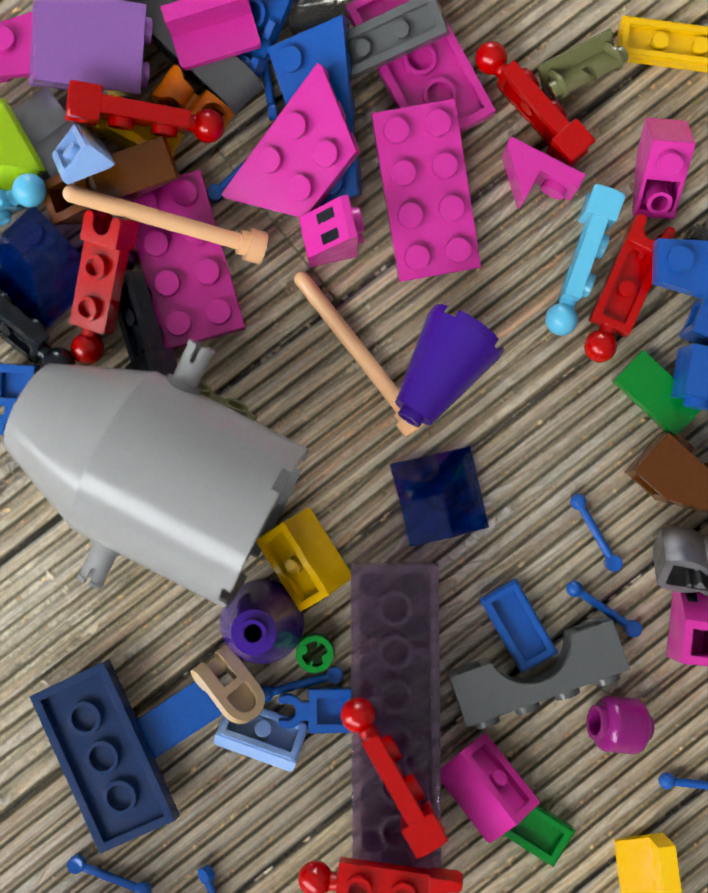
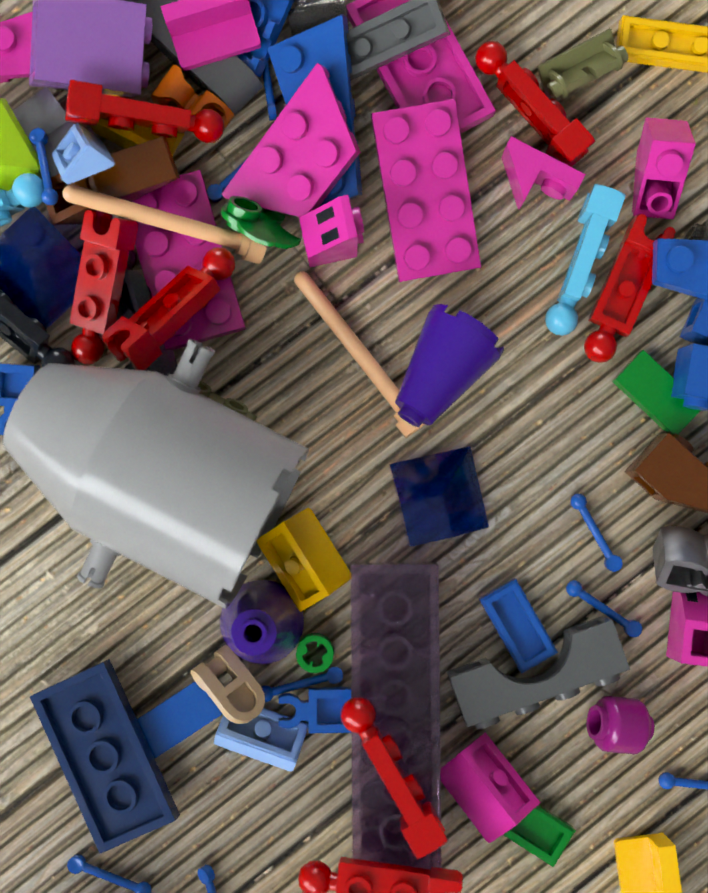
(40, 139): none -> blue hinge
(168, 310): none -> red plate
(257, 223): none -> green plate

